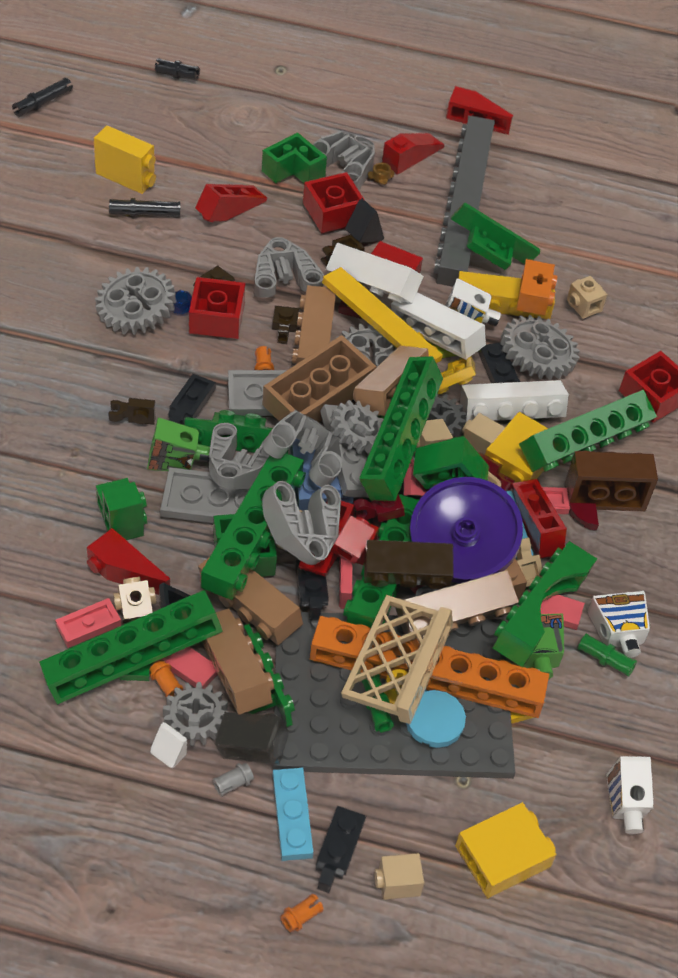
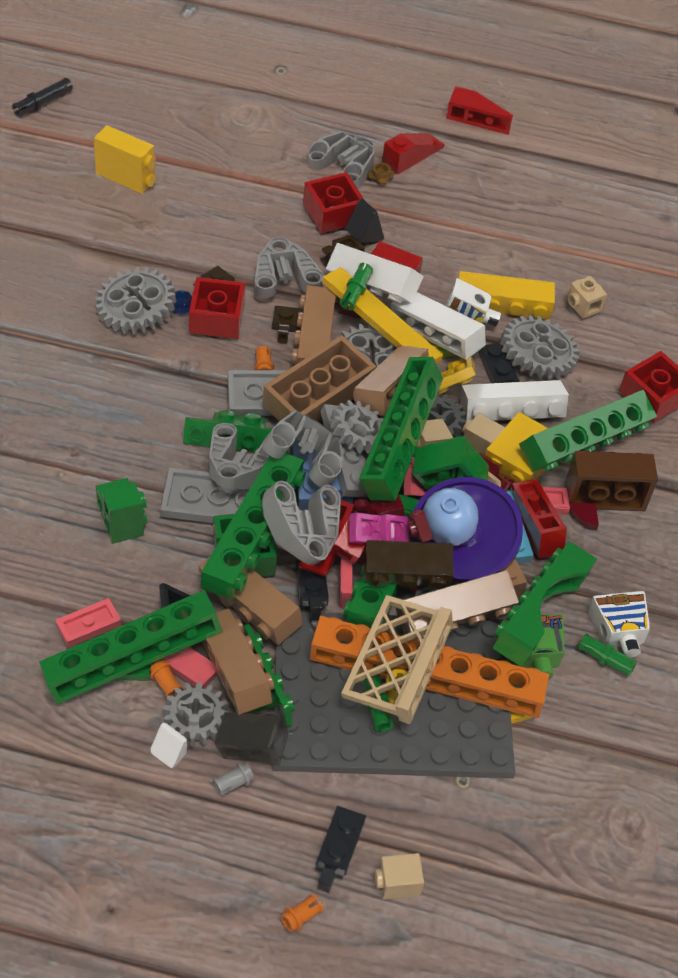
(120, 560): red slope -> none
(134, 610): tan brick -> none
(137, 410): dark brown plate -> none
(138, 207): black pin -> none
(175, 447): bright green torso -> none
(177, 69): black pin -> none
(191, 399): black hinge -> none
(226, 201): red slope -> none
(292, 814): medium azure plate -> none
(293, 157): green brick -> none
(356, 286): none -> green pin
(376, 527): none -> dark pink slope
(419, 526): none -> dark red plate
(438, 719): medium azure tile -> none
(451, 516): none -> light blue cylinder
(466, 189): dark grey brick -> none
(493, 239): green bracket -> none
(505, 849): yellow brick -> none
(529, 563): tan plate -> none
(536, 287): orange brick -> none
(568, 607): coral tile -> none
(631, 791): white torso -> none

